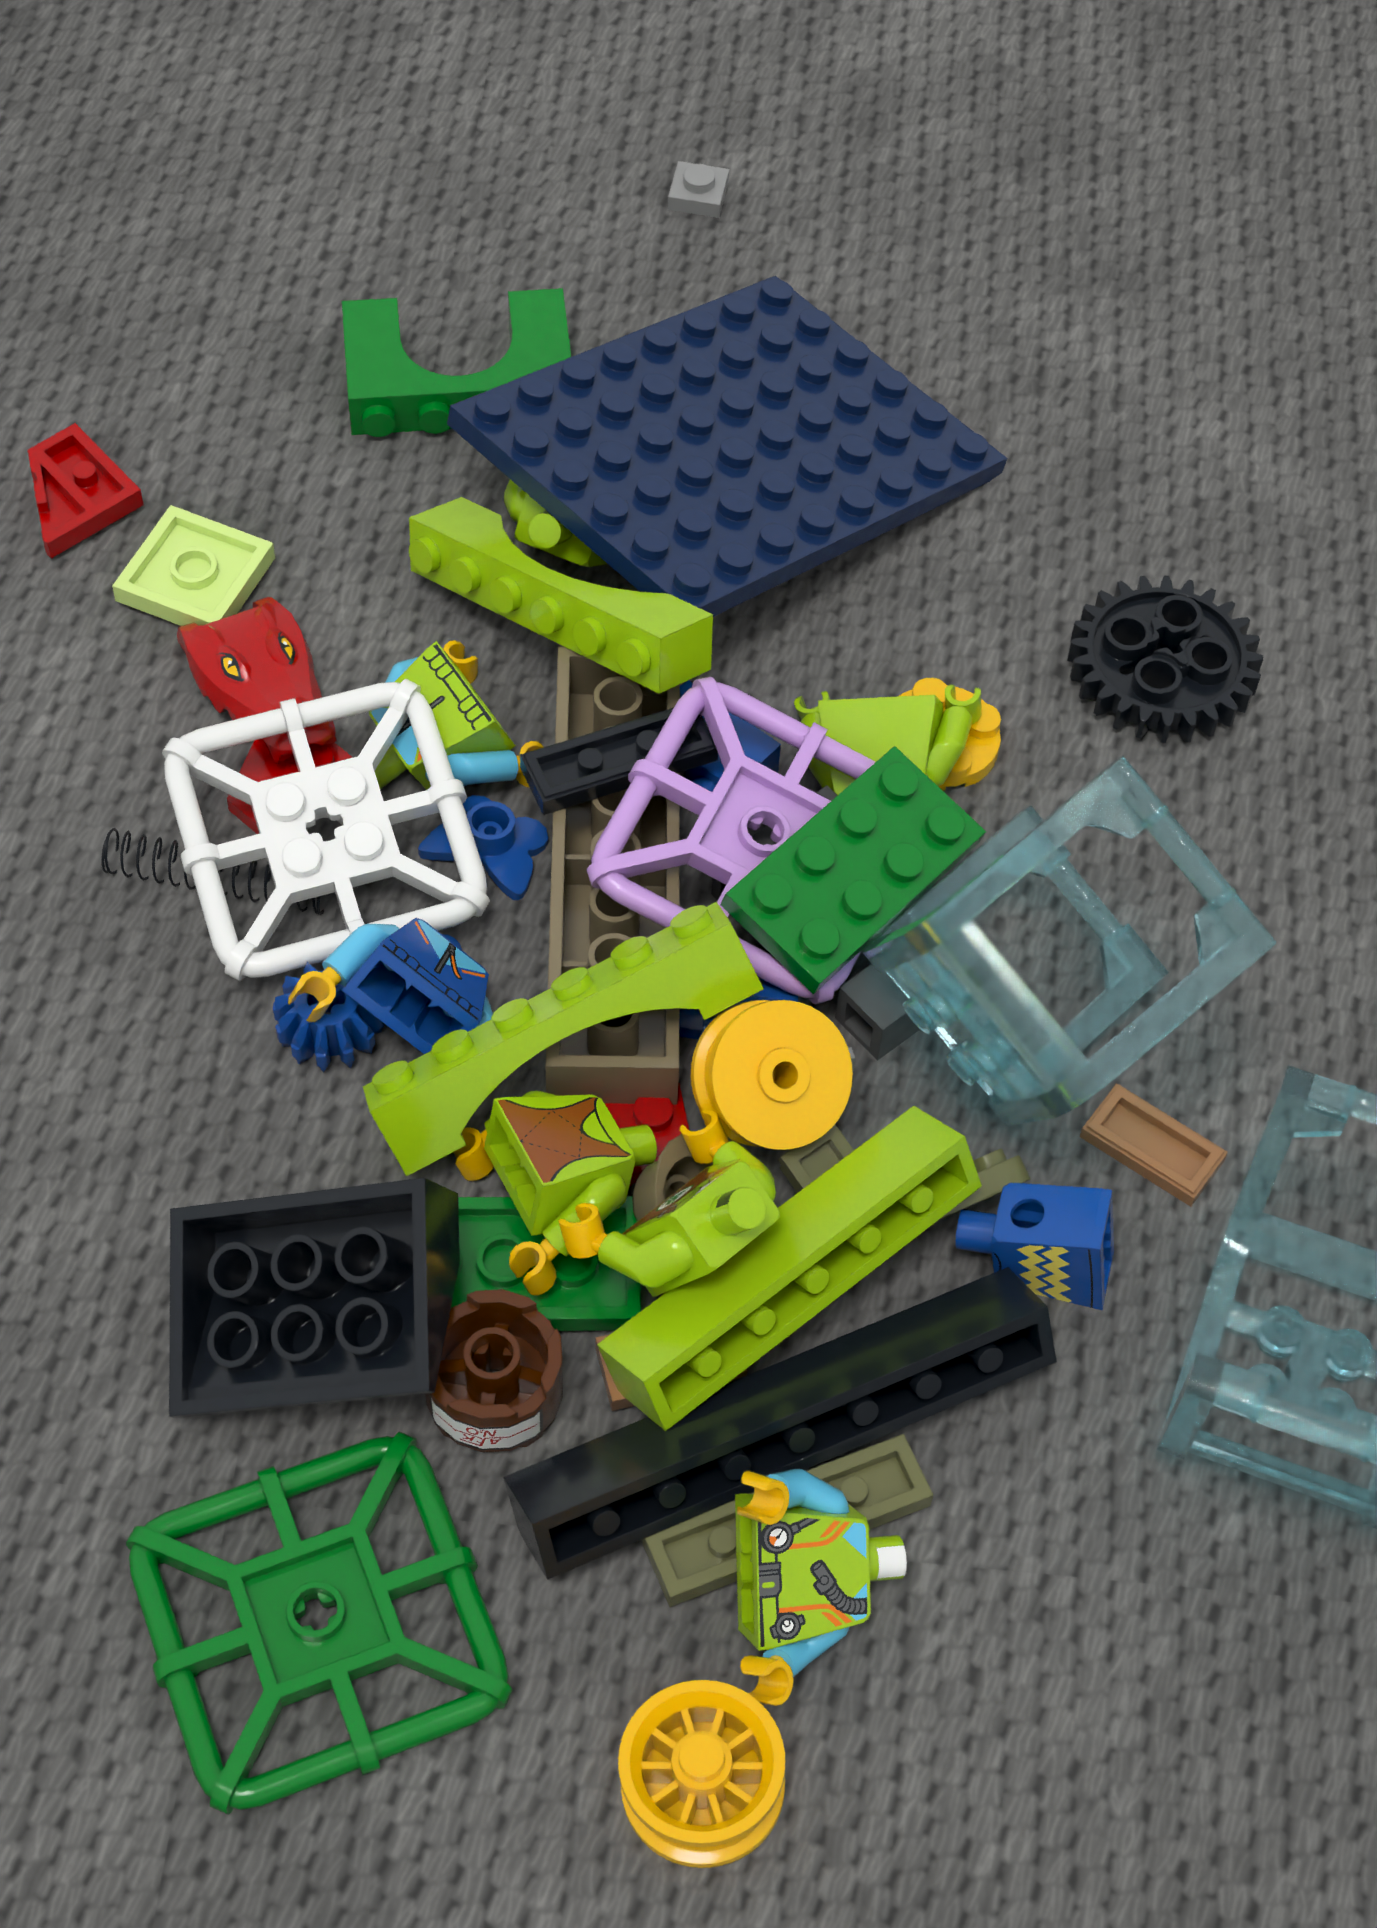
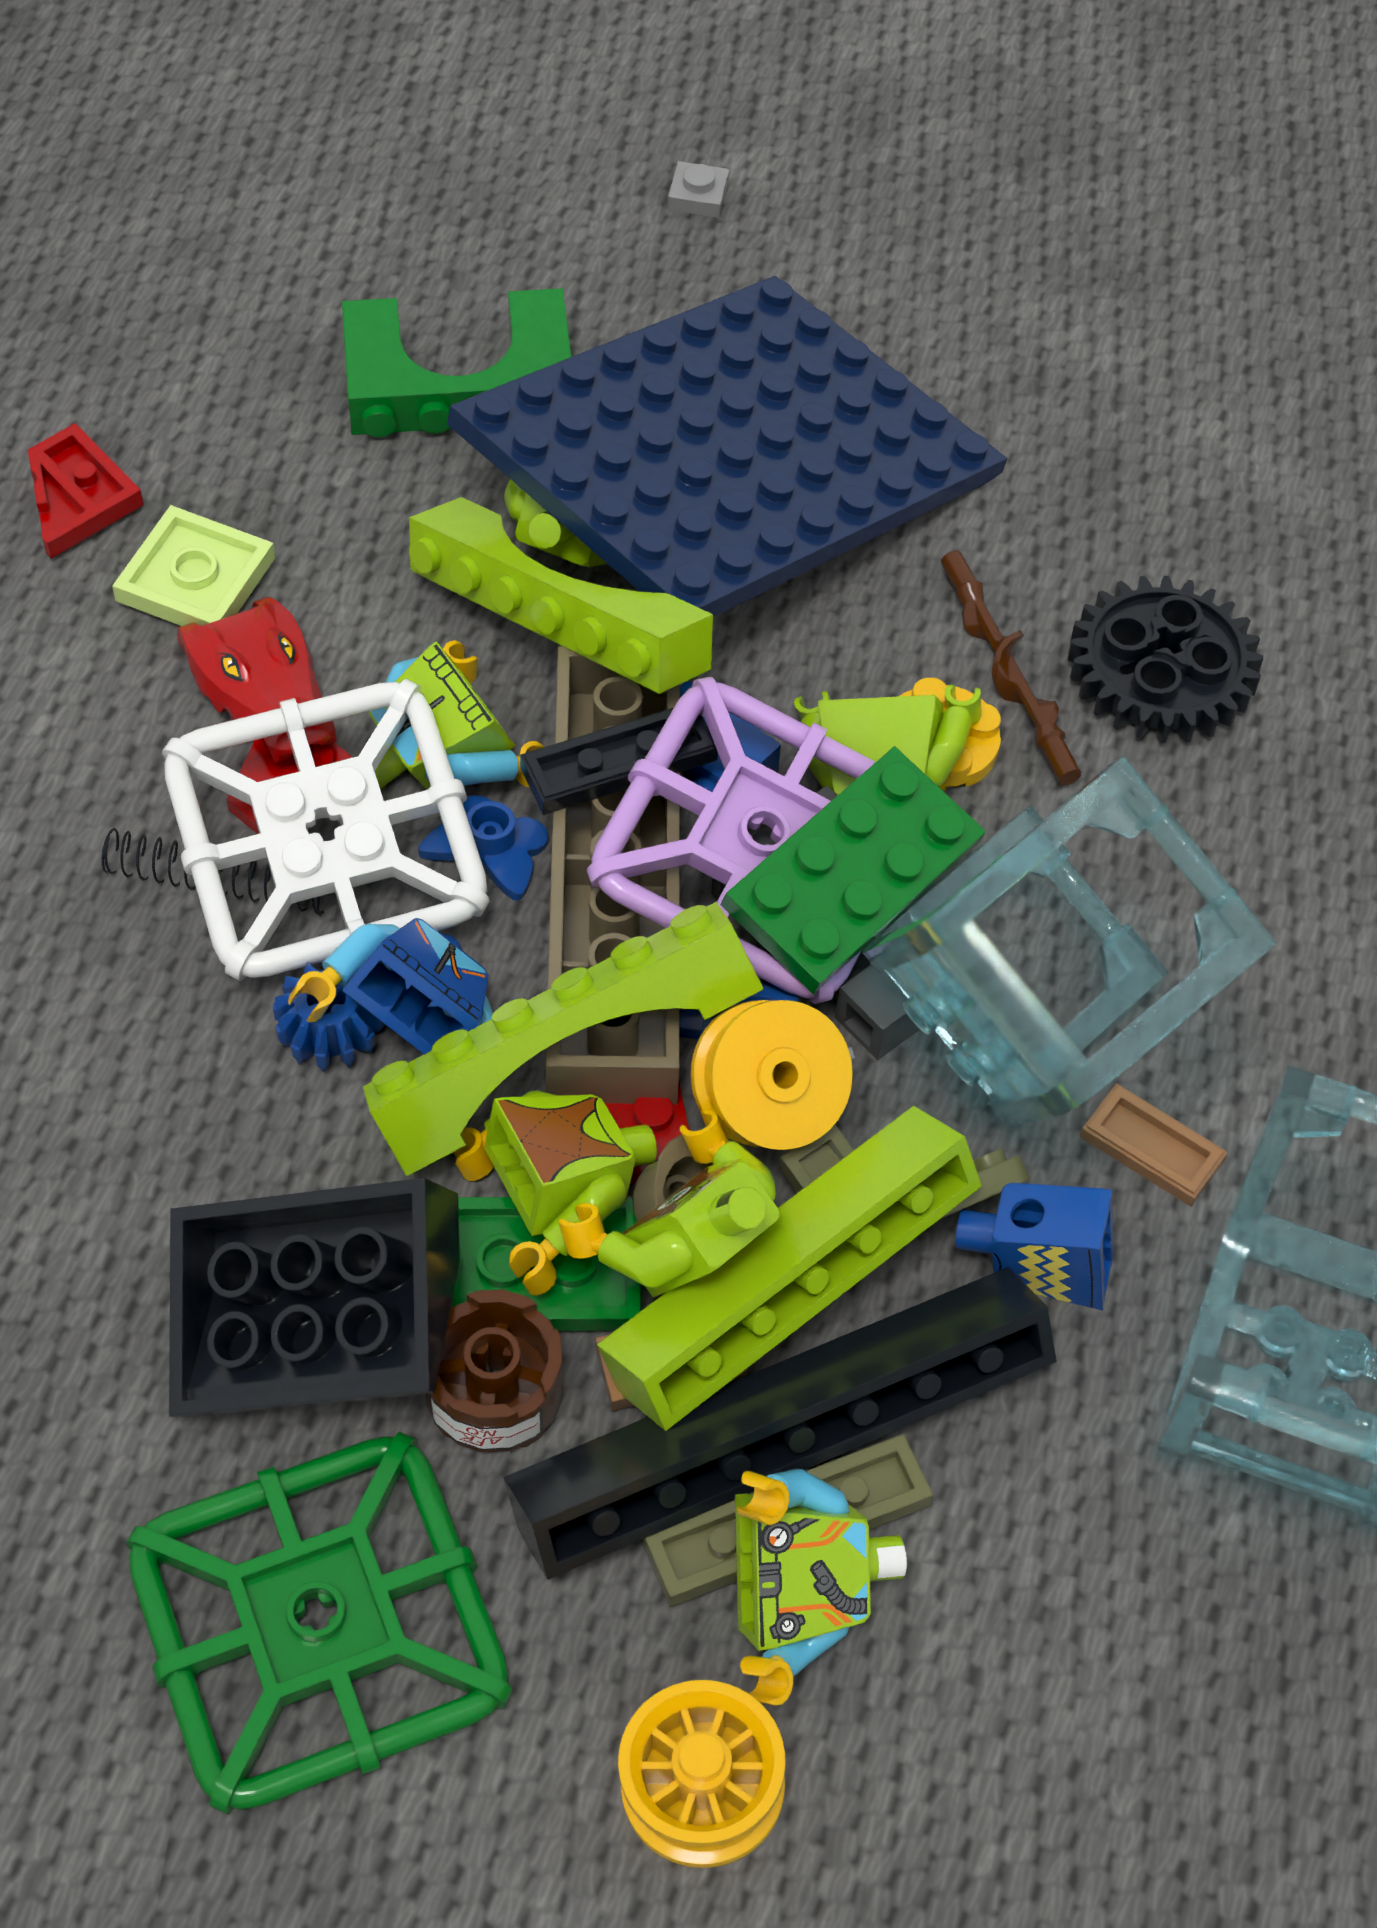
(1005, 671): none -> reddish brown piece

